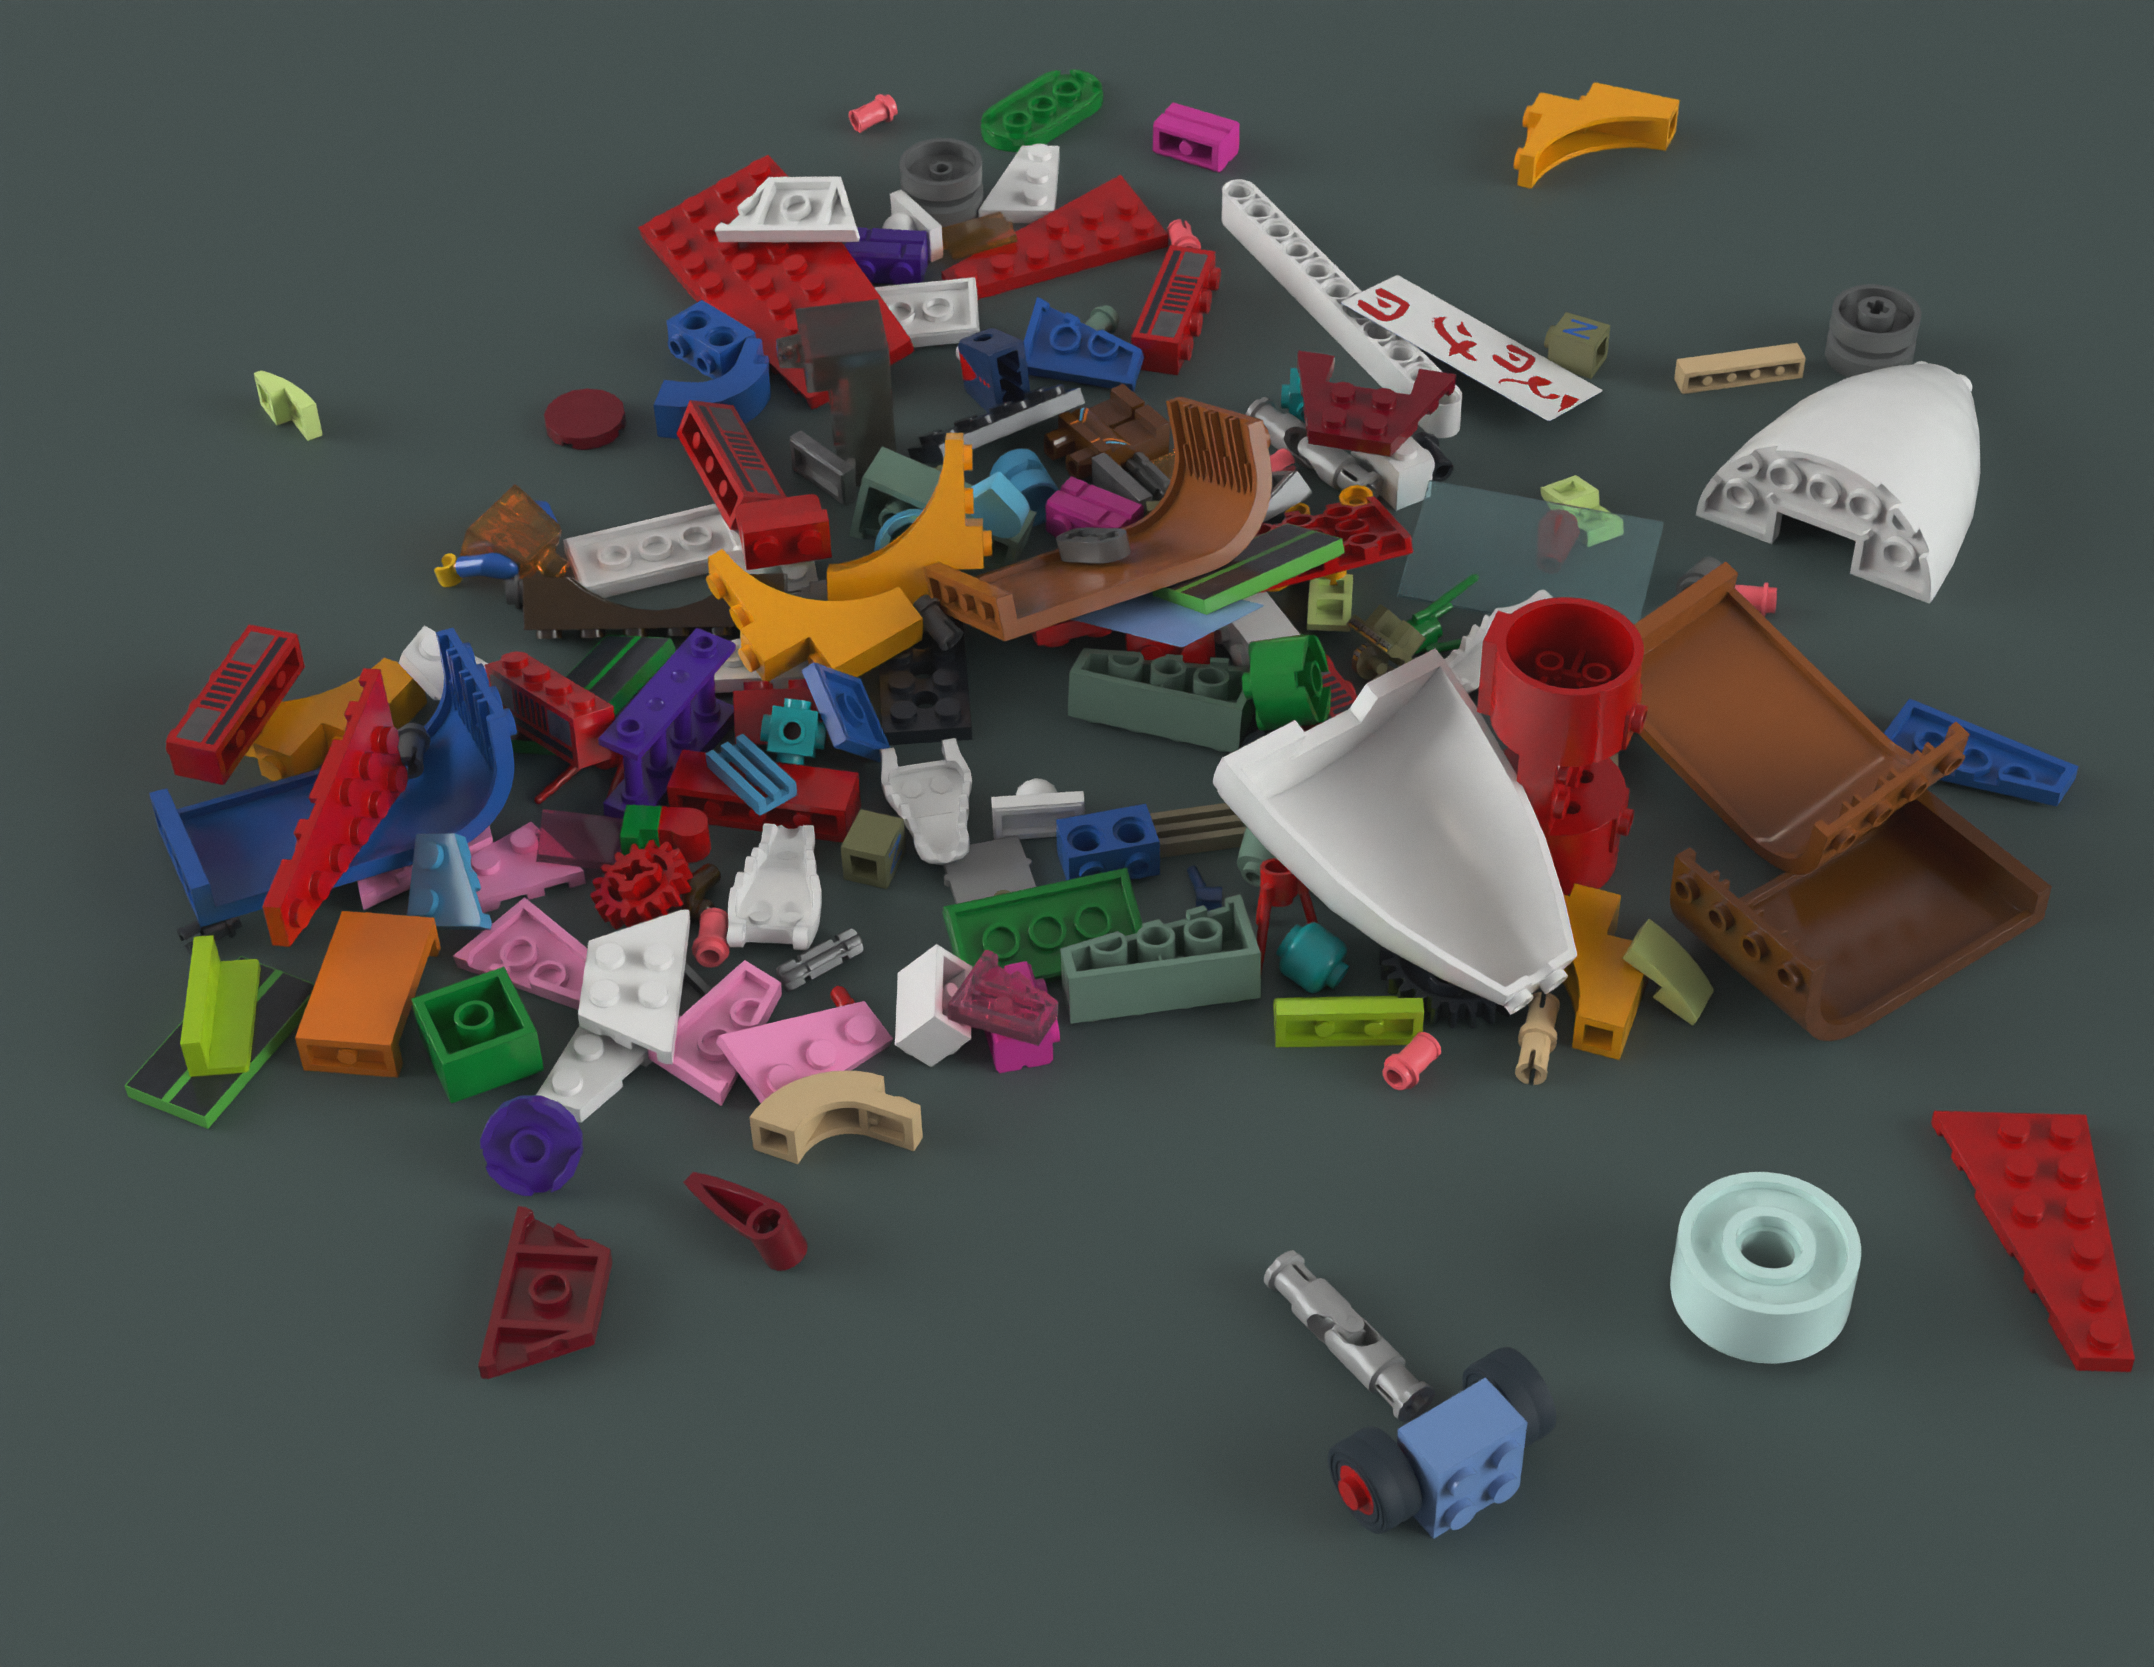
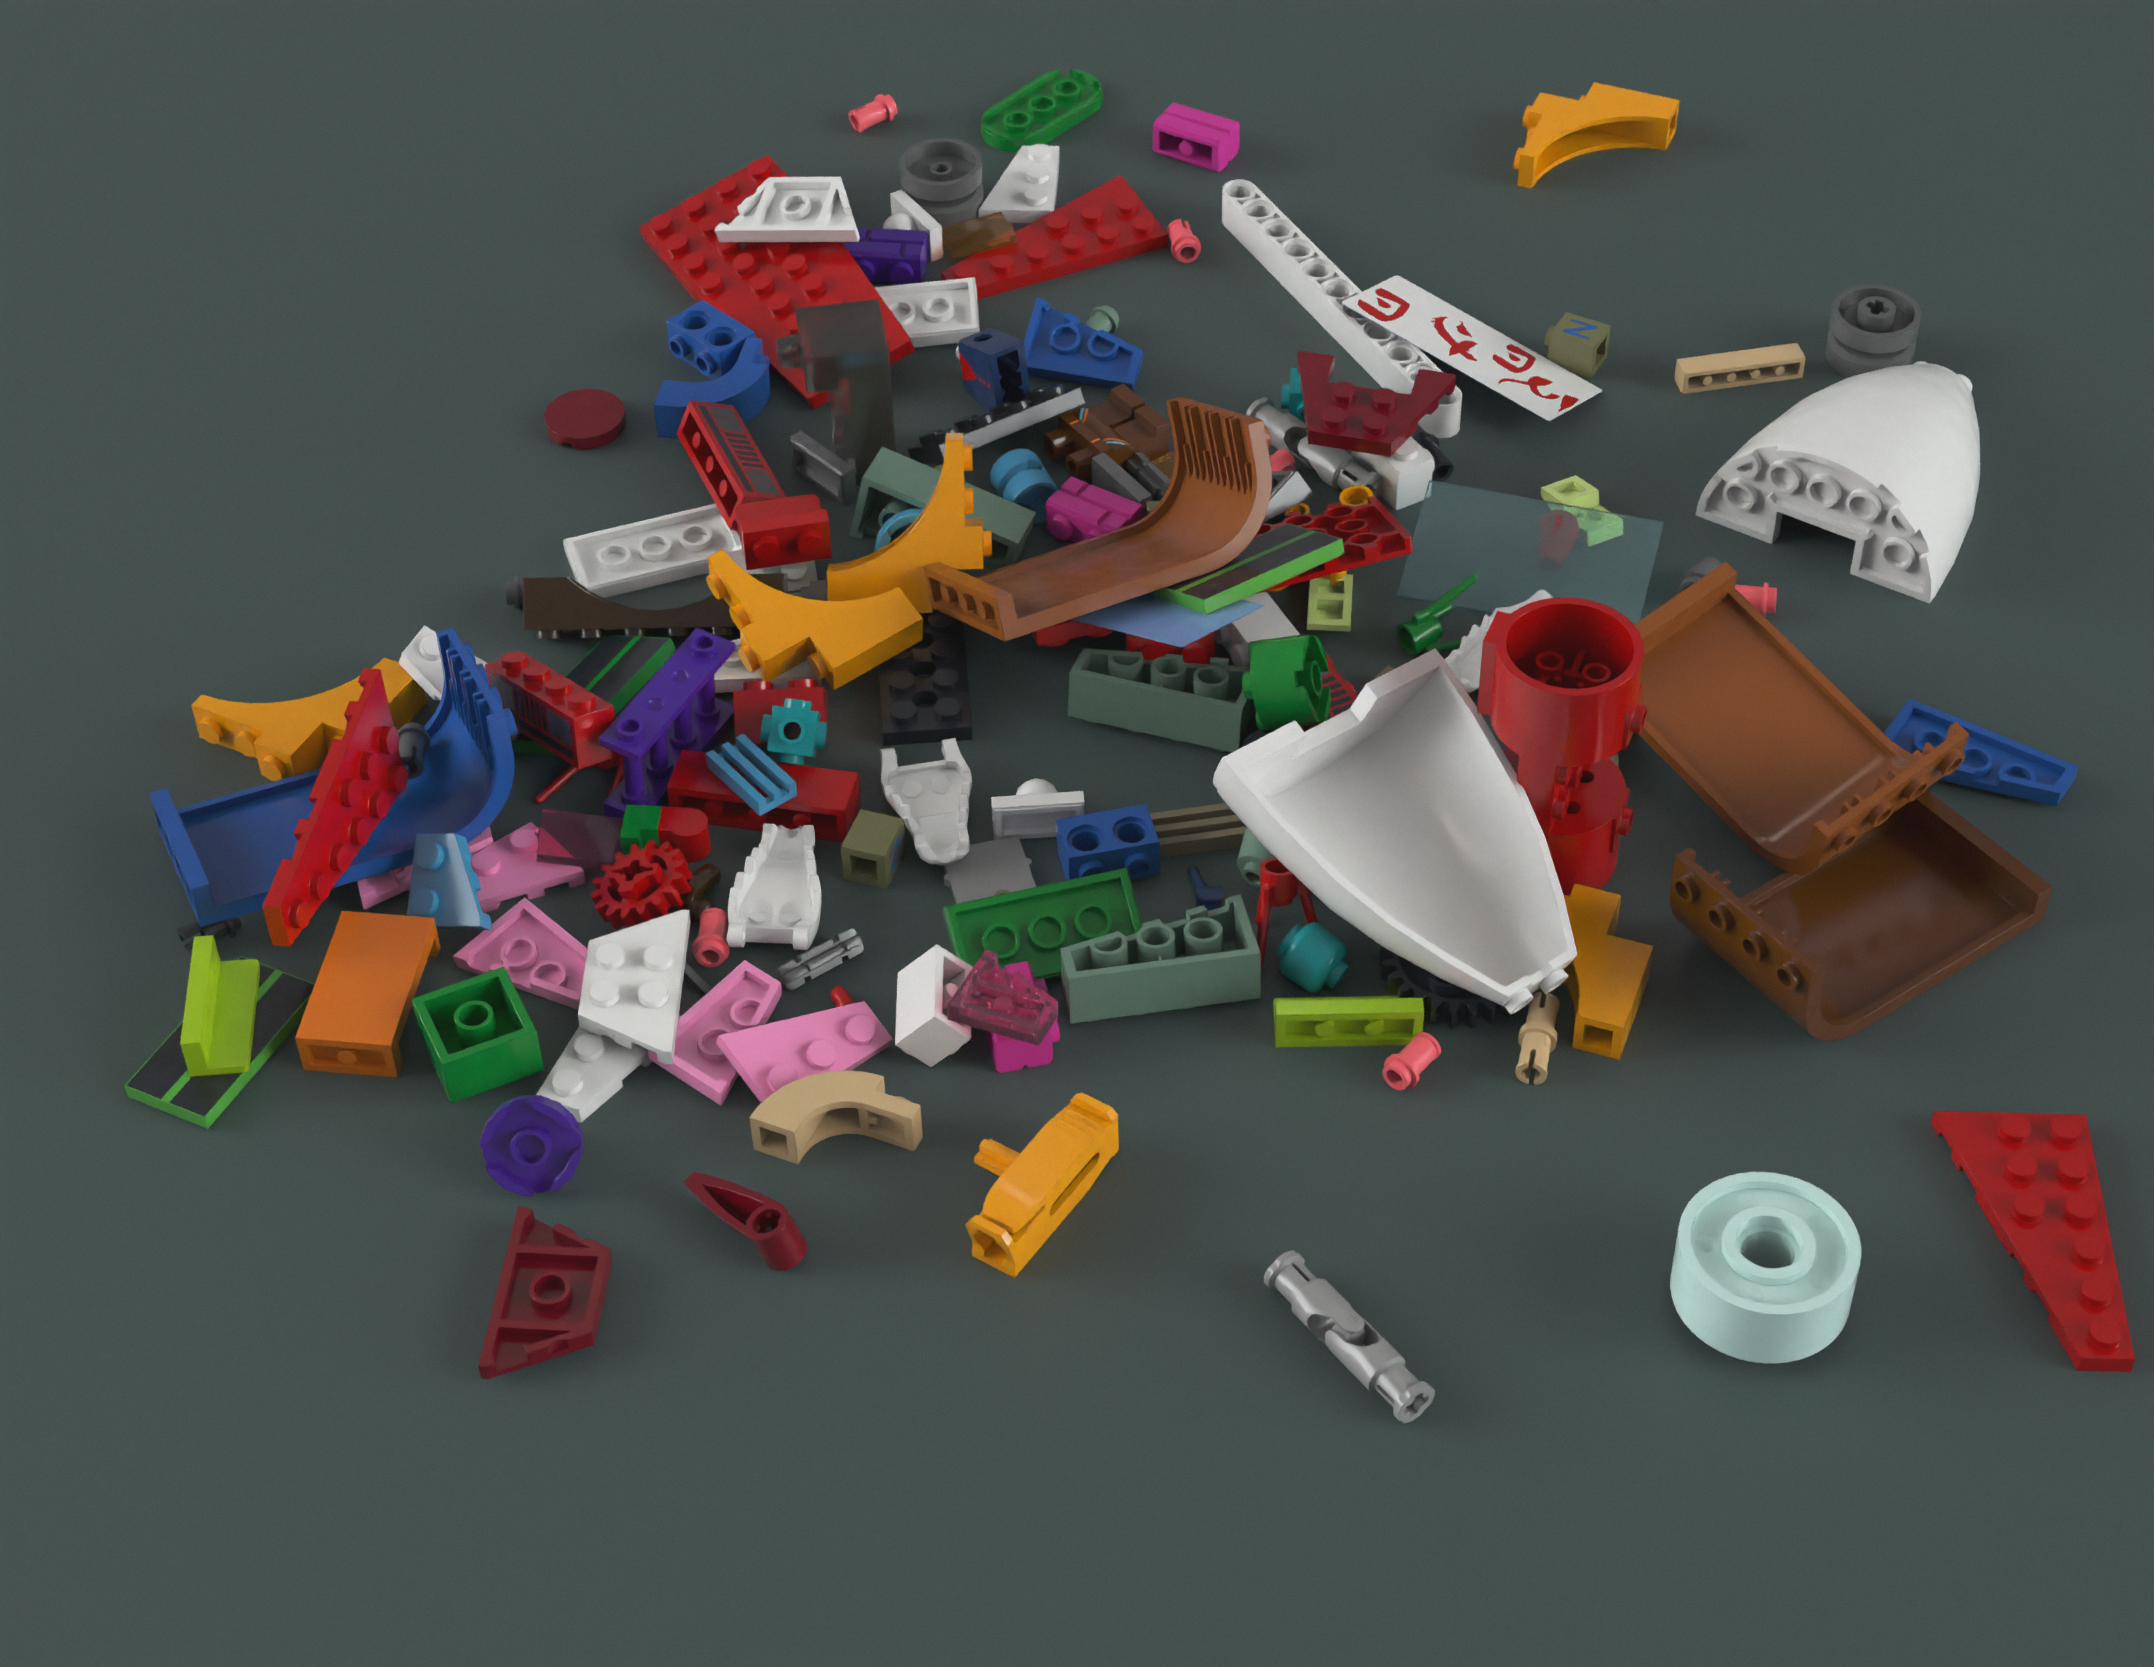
(235, 704): red brick -> none
(288, 402): yellowish green slope -> none
(508, 541): clear orange torso -> none
(846, 711): blue tile -> none
(937, 623): dark grey pin -> none
(1000, 506): medium azure piece -> none
(1041, 1182): none -> light orange piece
(1093, 545): dark grey beam -> none
(1176, 308): red brick -> none
(1385, 640): olive hips -> none
(1452, 1455): brick -> none
(1680, 979): yellowish green slope -> none

